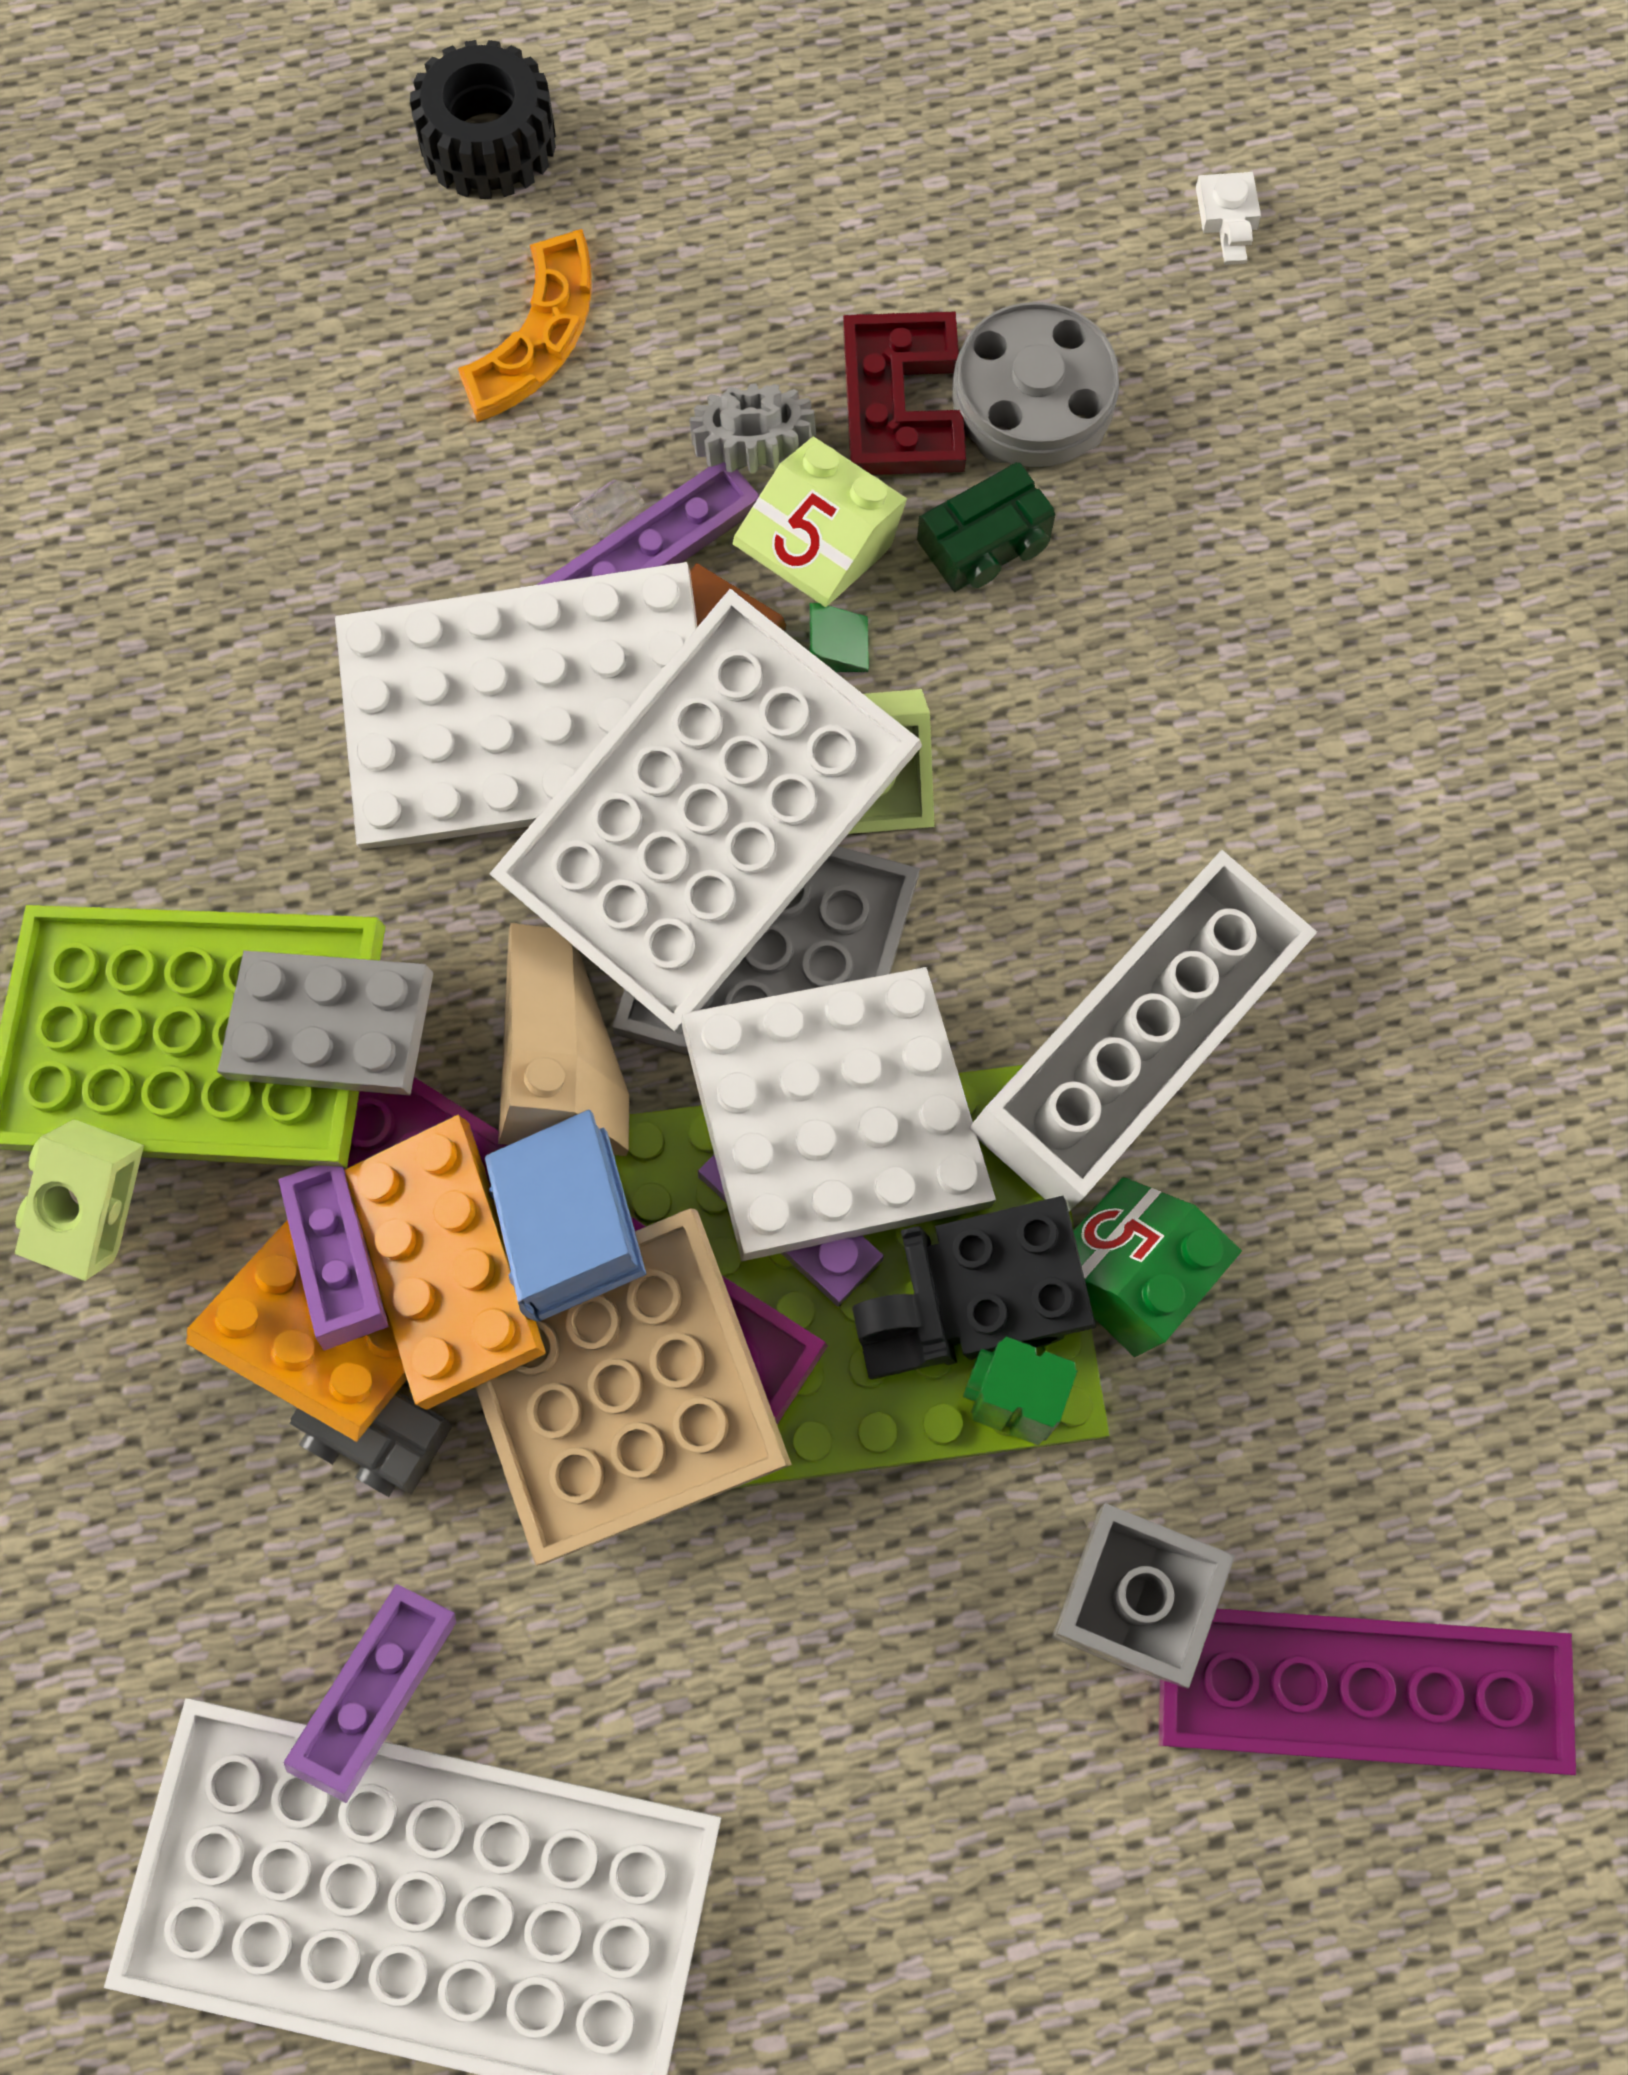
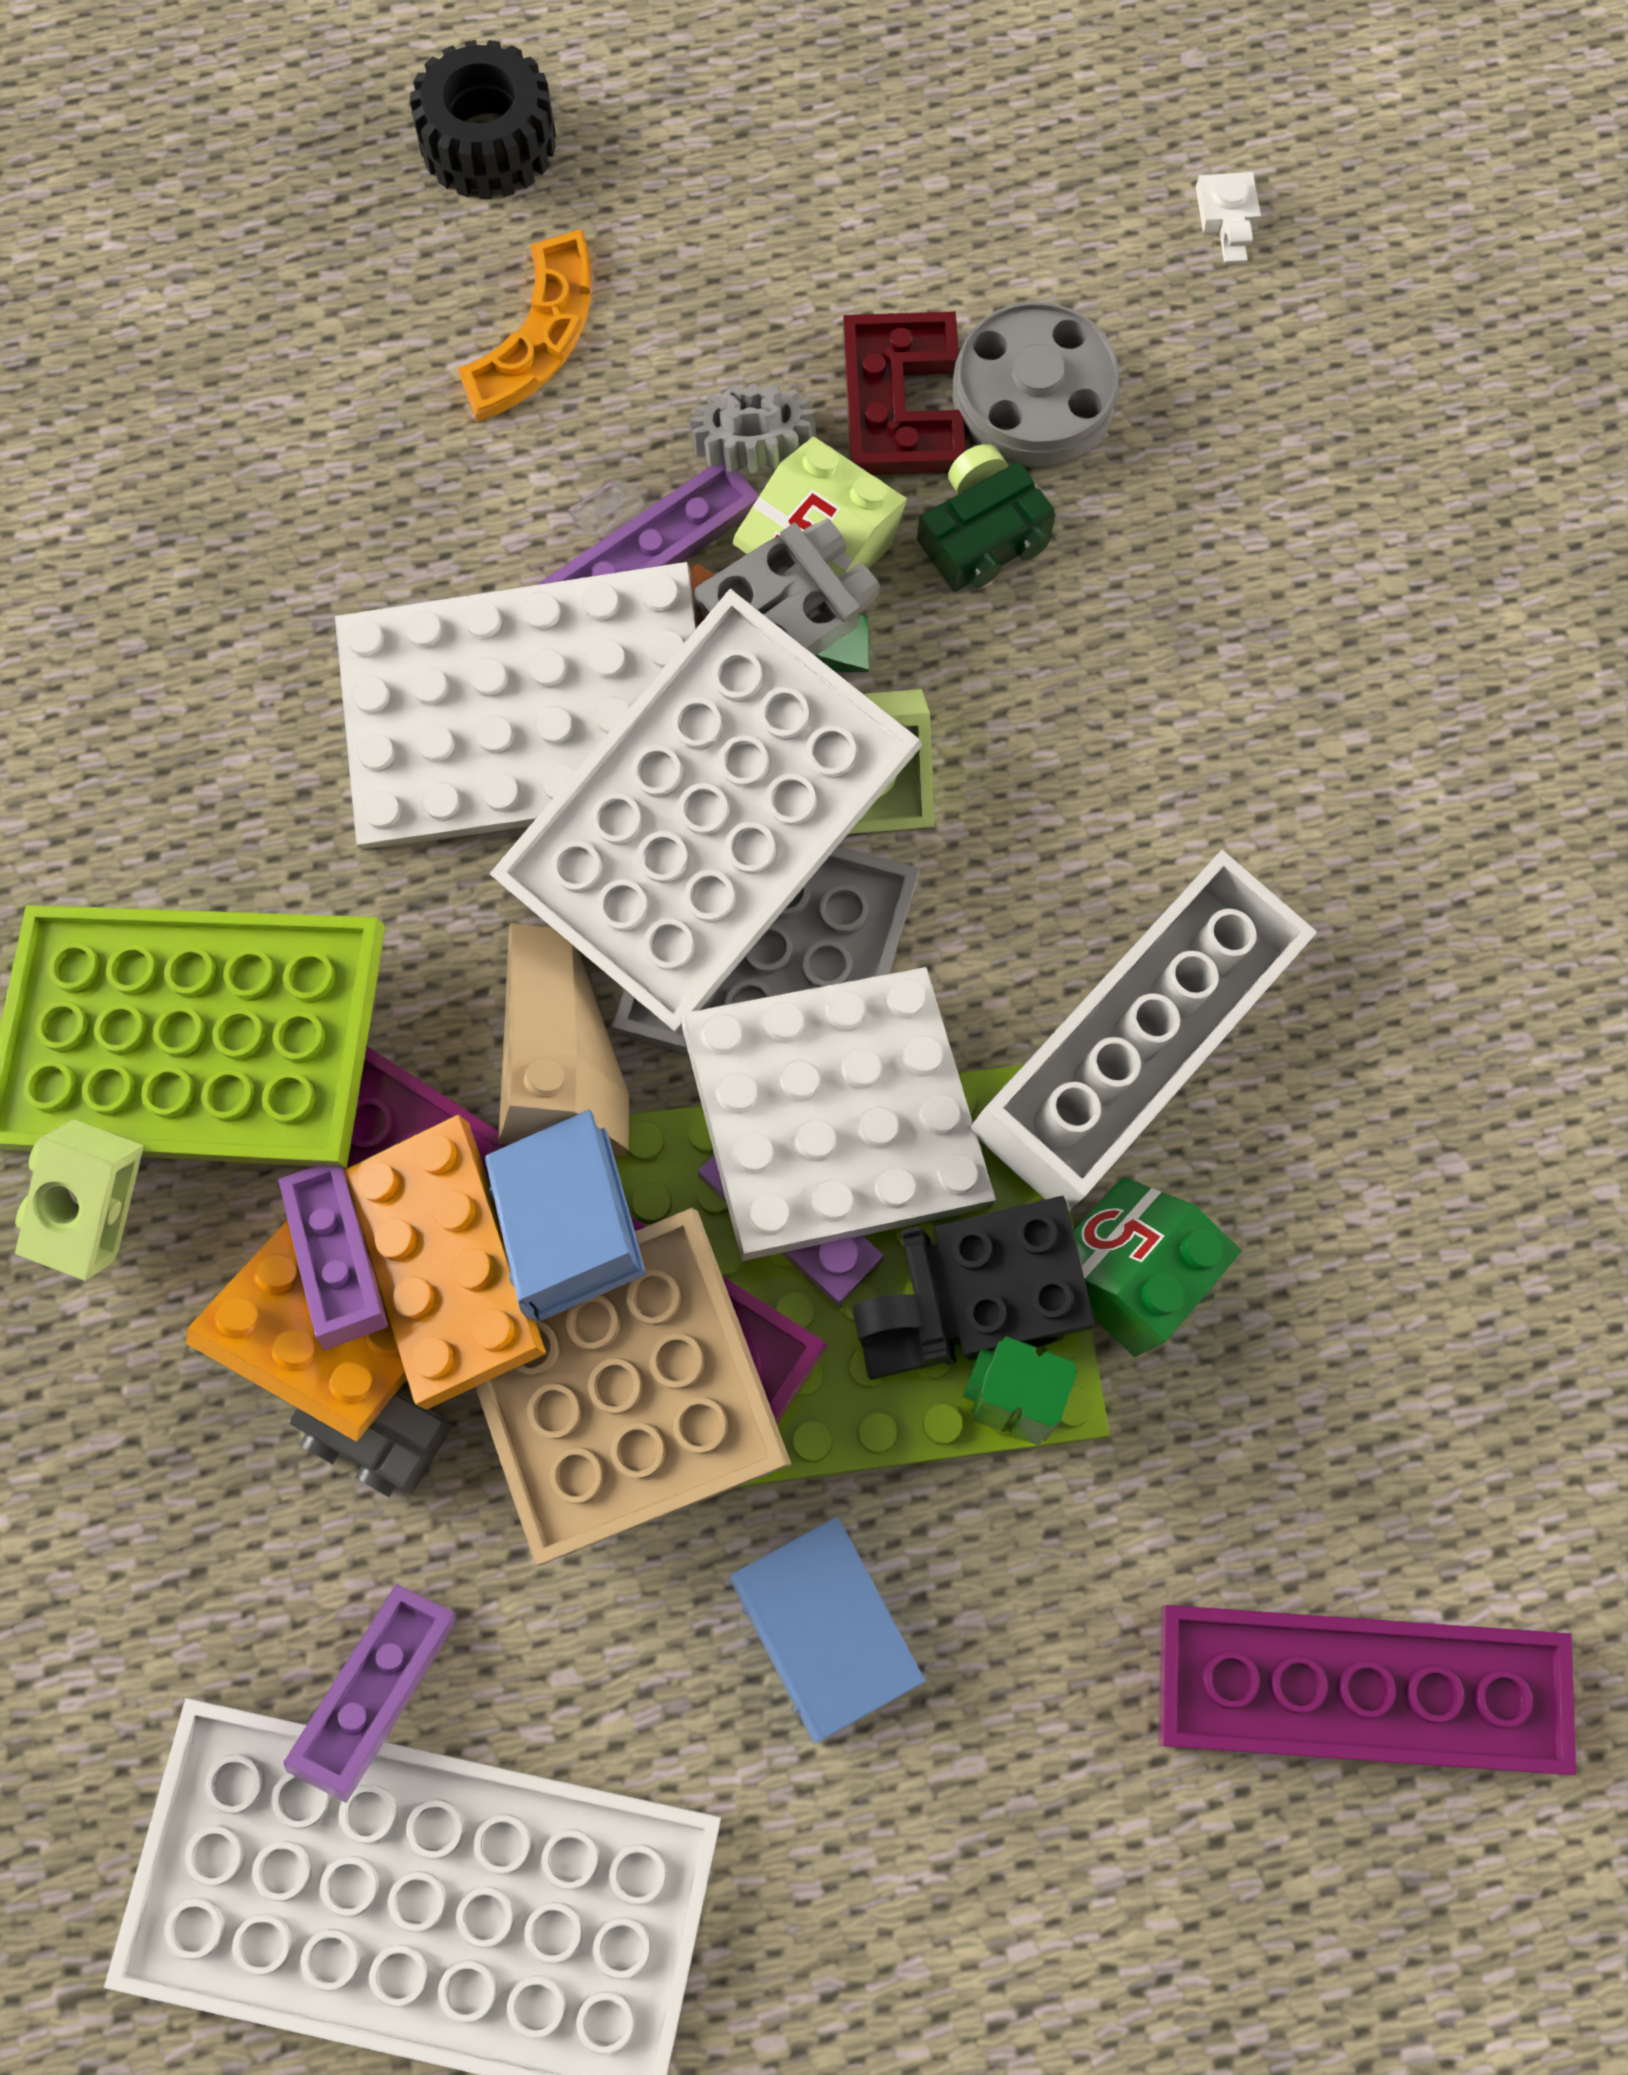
(326, 1022): light grey plate -> none
(796, 587): none -> light grey hips
(826, 1629): none -> medium blue piece
(975, 466): none -> yellowish green tile
(1143, 1596): light grey slope -> none

